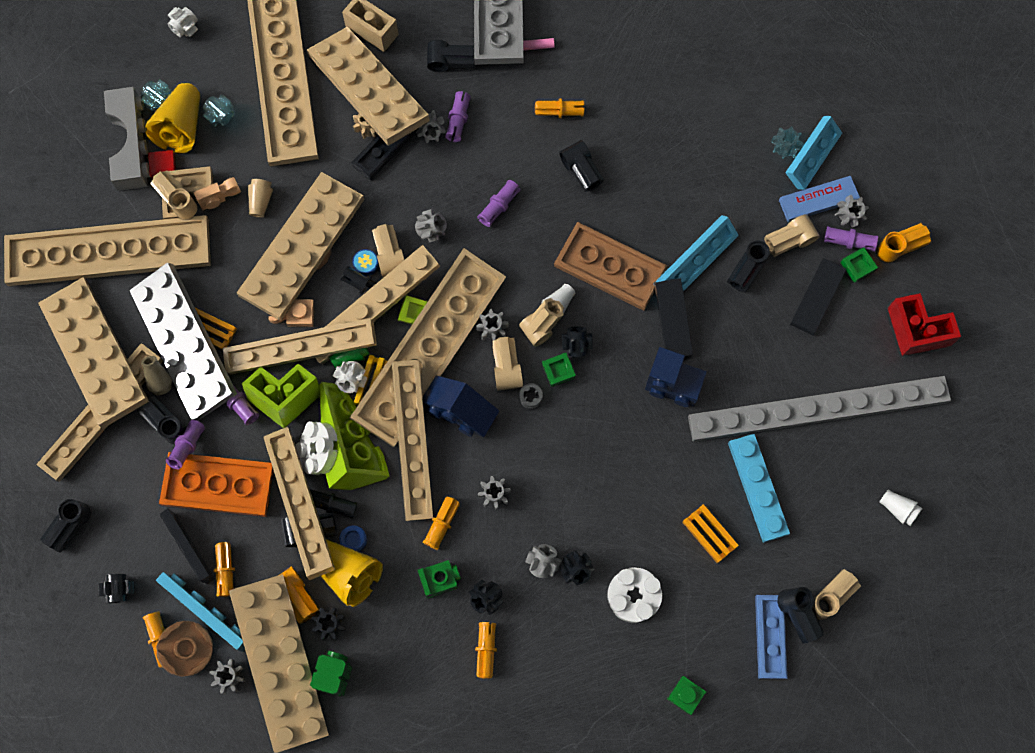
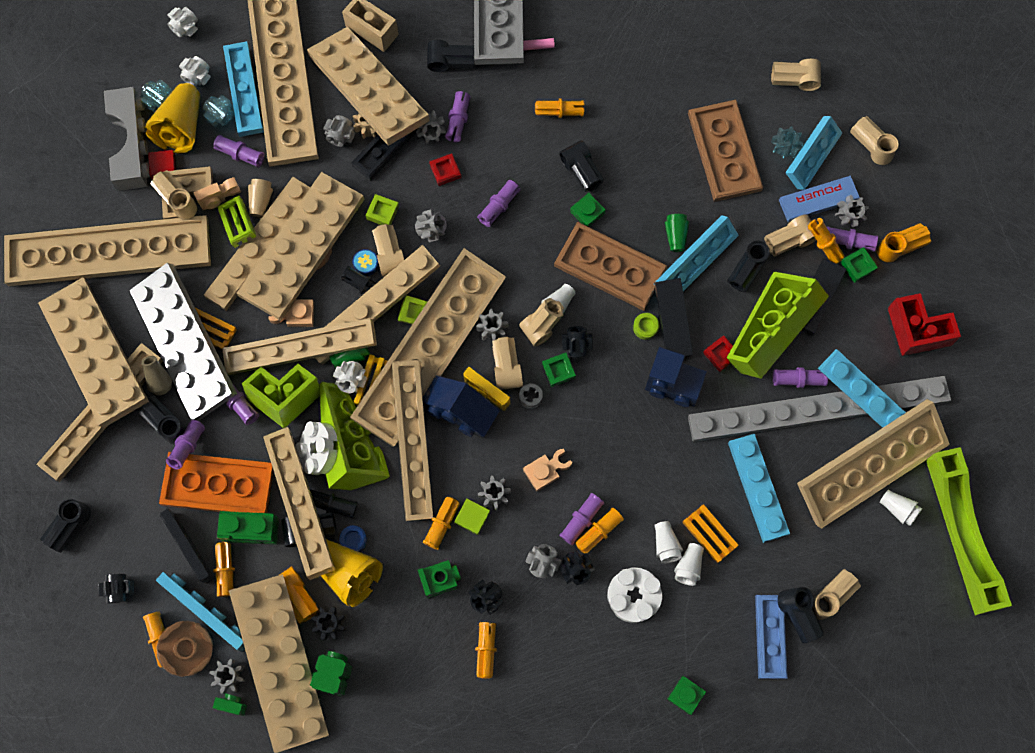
(194, 71): none -> white gear
(228, 282): none -> tan plate
(230, 704): none -> green plate
(238, 151): none -> medium lavender pin
(243, 89): none -> medium azure plate
(243, 235): none -> lime tile
(248, 527): none -> green brick
(339, 131): none -> light grey gear
(382, 210): none -> lime plate
(445, 169): none -> red tile
(472, 516): none -> lime tile
(486, 389): none -> yellow tile
(543, 471): none -> light nougat plate
(581, 519): none -> medium lavender pin
(587, 210): none -> green plate
(599, 530): none -> light orange axle
(646, 326): none -> lime tile
(667, 544): none -> white cone
(677, 231): none -> green cone
(689, 567): none -> white cone
(718, 353): none -> red tile
(725, 150): none -> medium nougat tile
(775, 322): none -> lime wedge
(799, 377): none -> medium lavender pin
(803, 74): none -> tan piece
(826, 240): none -> light orange axle
(860, 389): none -> medium azure plate
(873, 463): none -> tan plate
(874, 139): none -> tan piece
(981, 577): none -> lime arch

